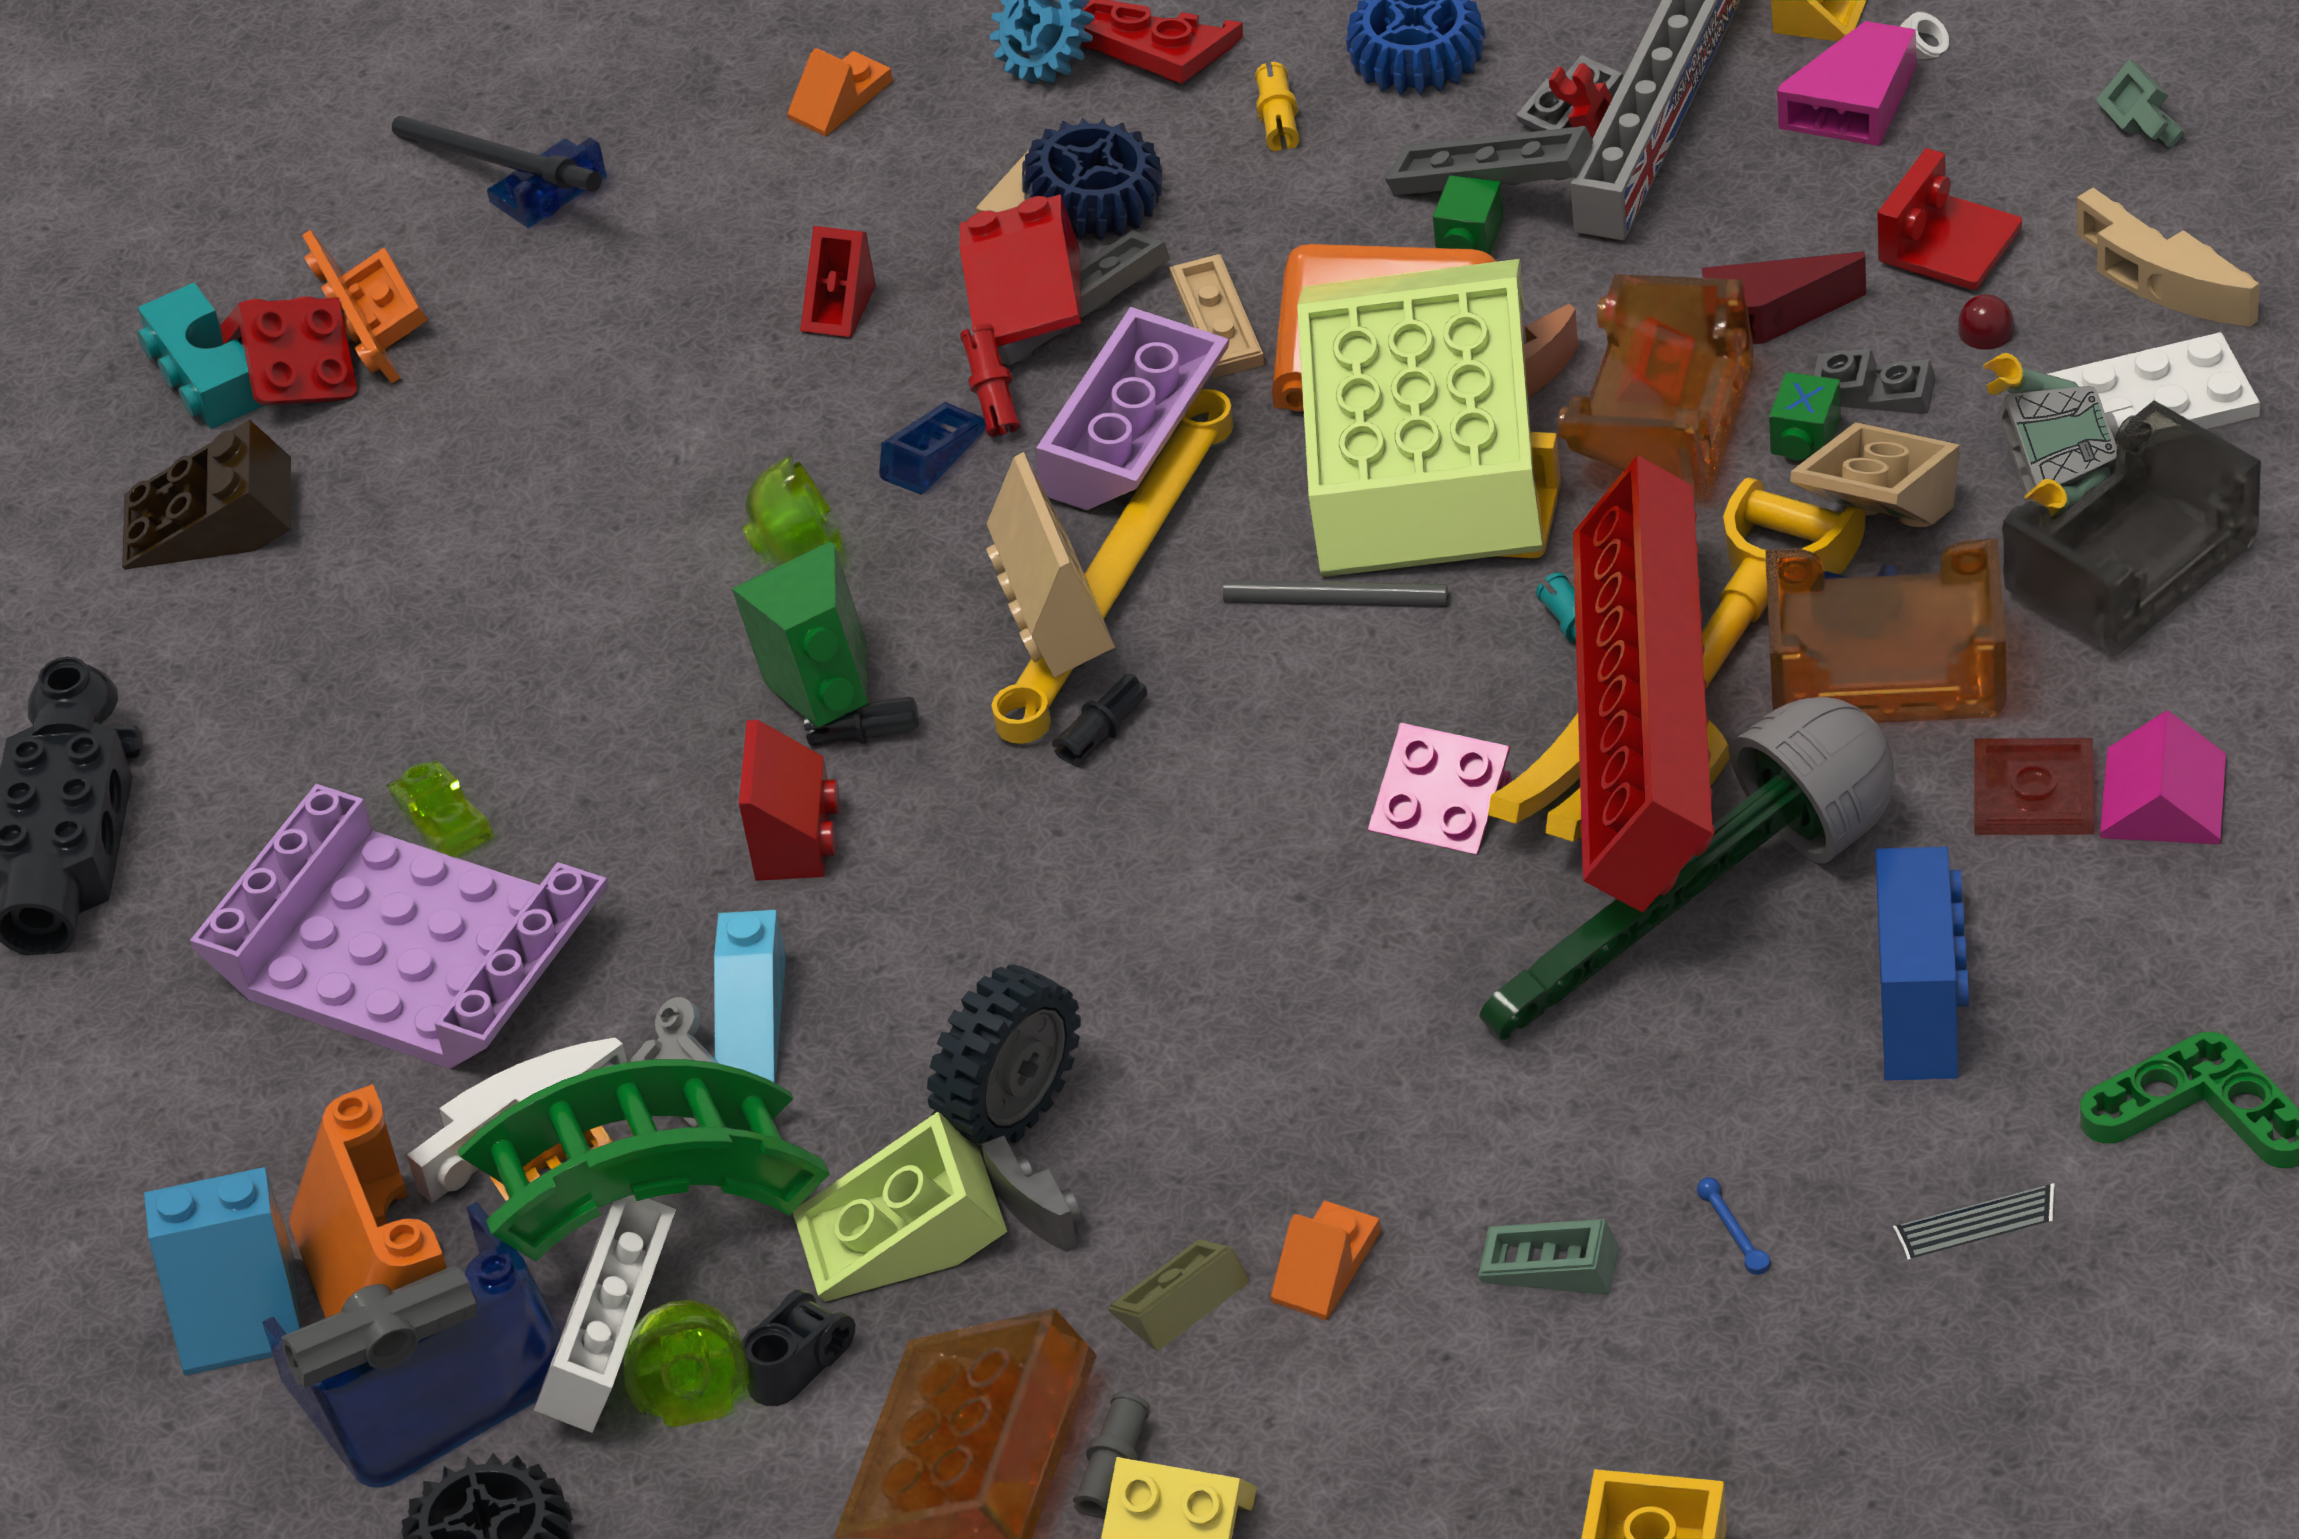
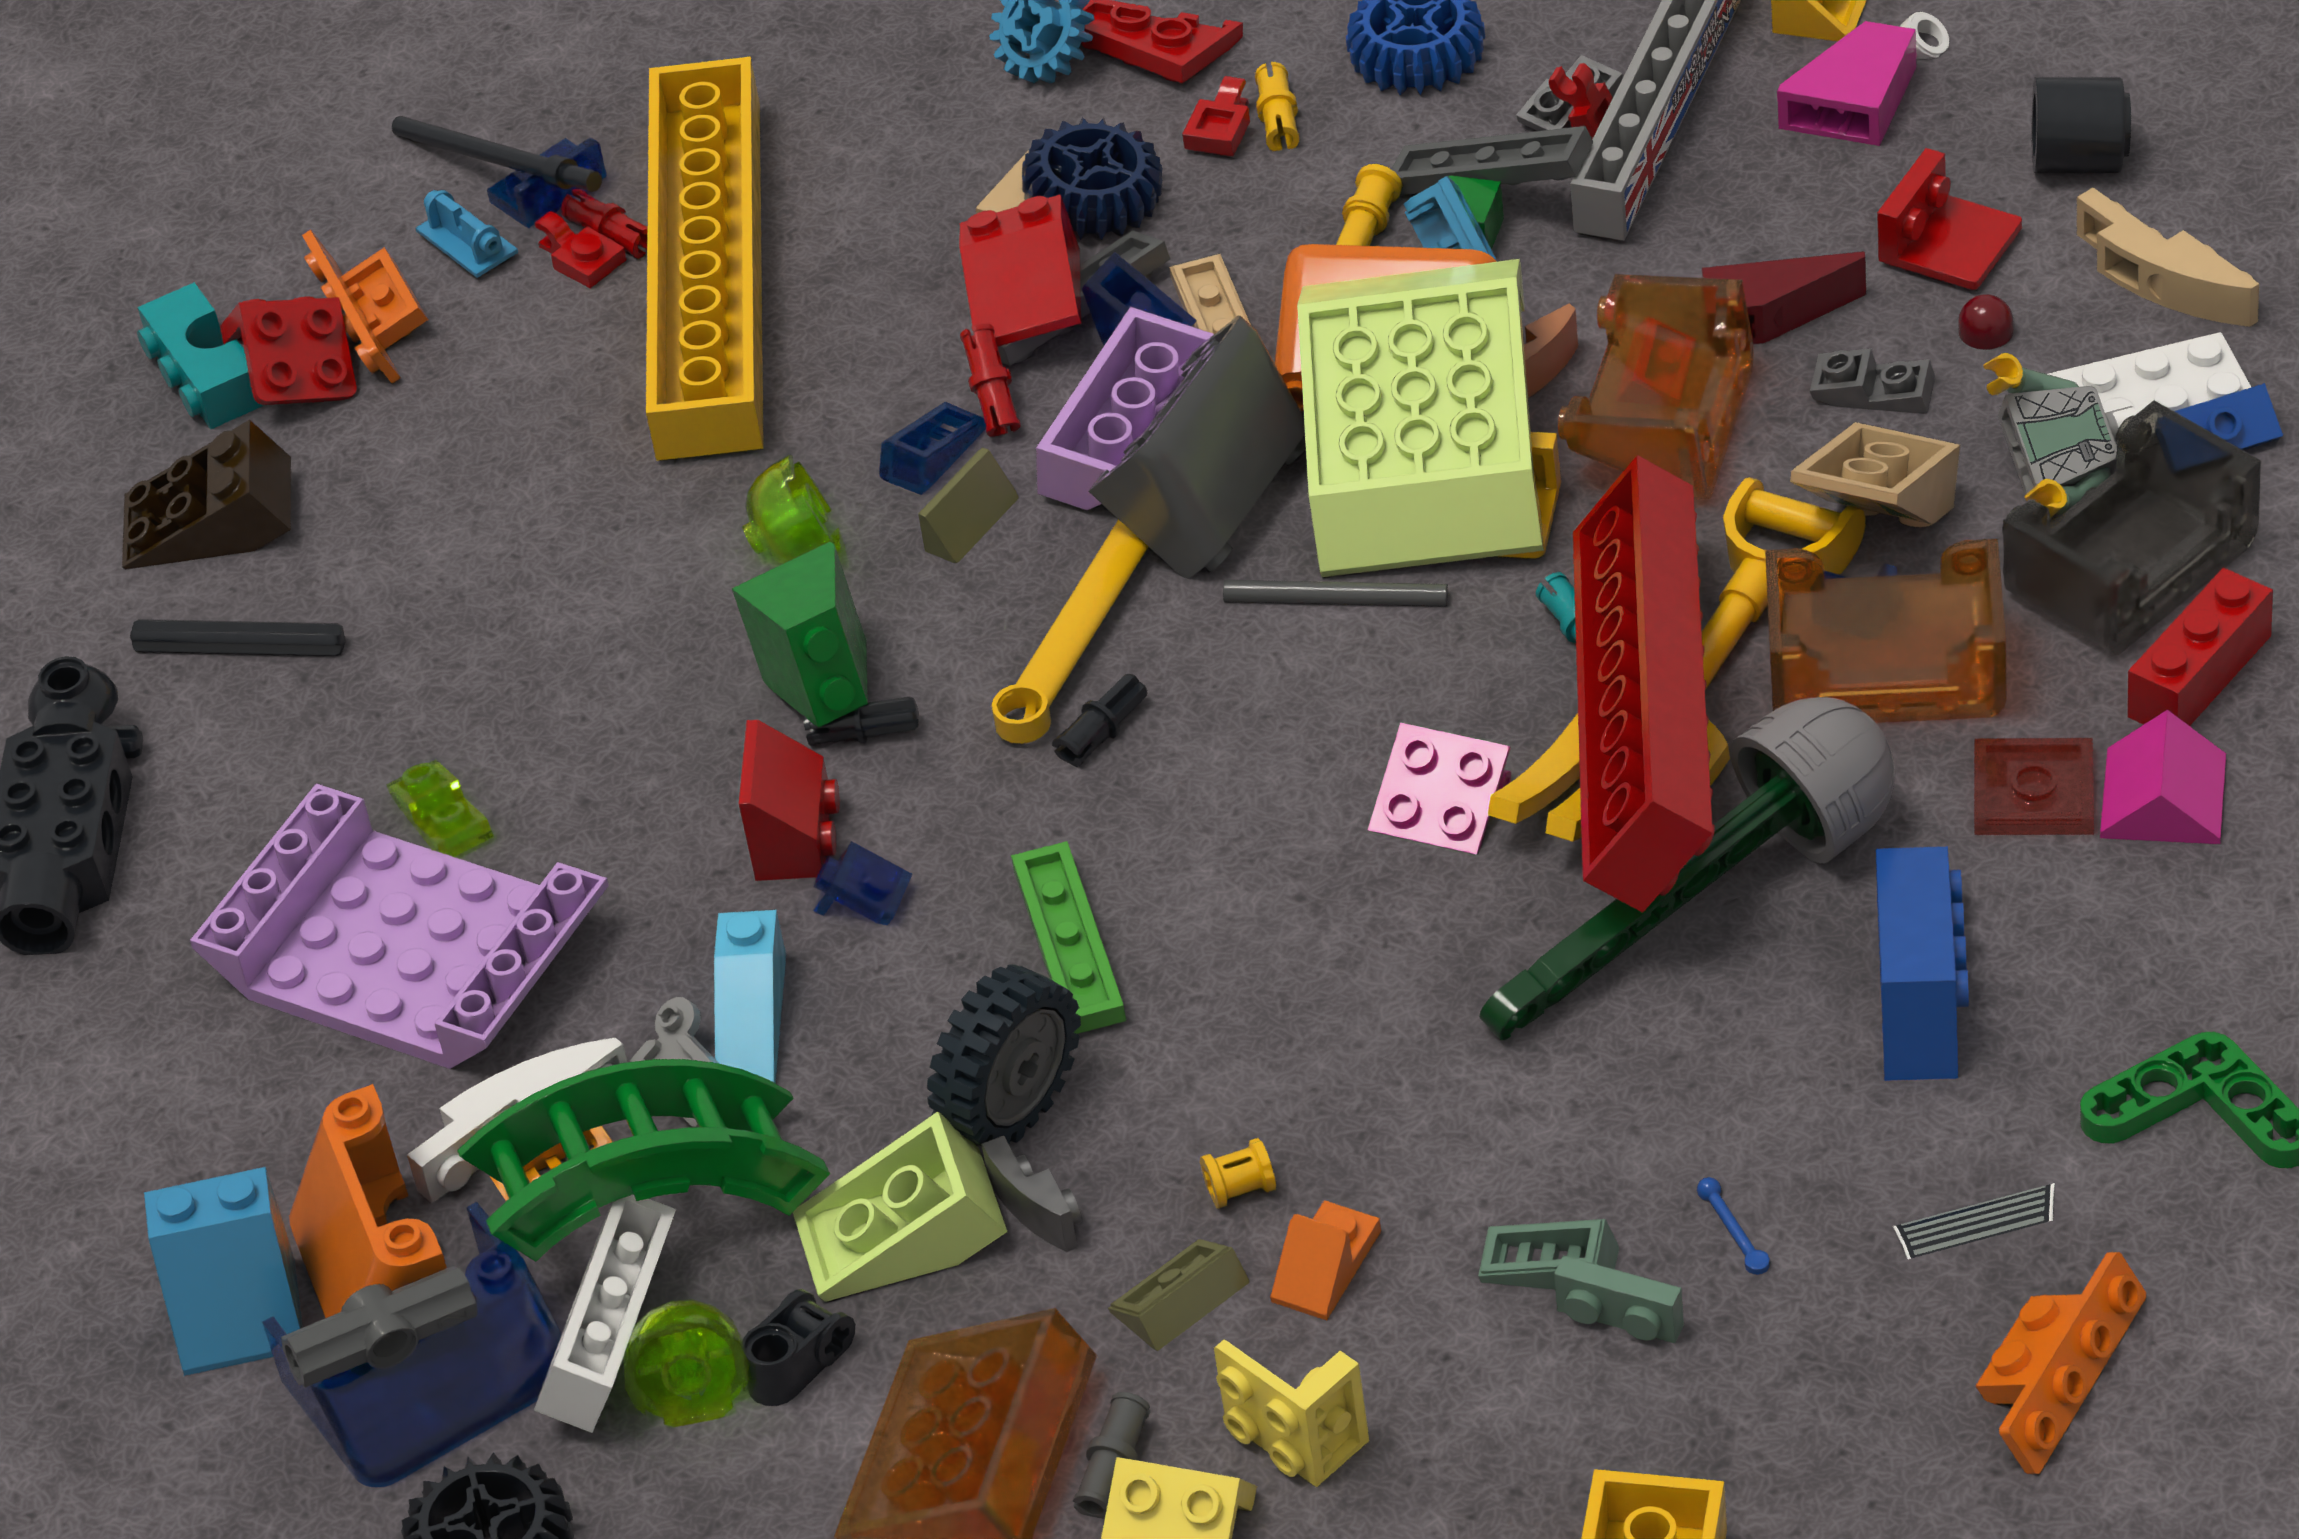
(237, 637): none -> black axle
(463, 235): none -> dark azure hinge
(580, 256): none -> red plate
(607, 220): none -> red pin
(704, 260): none -> yellow brick
(835, 89): orange slope -> none
(837, 281): red slope -> none
(862, 884): none -> clear blue bracket
(966, 507): none -> olive slope
(1043, 575): tan slope -> none
(1068, 933): none -> bright green plate
(1120, 286): none -> clear blue slope
(1207, 452): none -> dark grey windscreen
(1220, 123): none -> red plate
(1238, 1173): none -> yellow bush
(1301, 1428): none -> light yellow bracket
(1367, 210): none -> yellow pin
(1445, 219): none -> dark azure hinge
(1618, 1299): none -> sand green plate
(1804, 415): green brick -> none
(2057, 1357): none -> orange bracket
(2080, 124): none -> black piece
(2134, 105): sand green plate -> none
(2201, 649): none -> red brick
(2239, 417): none -> blue plate

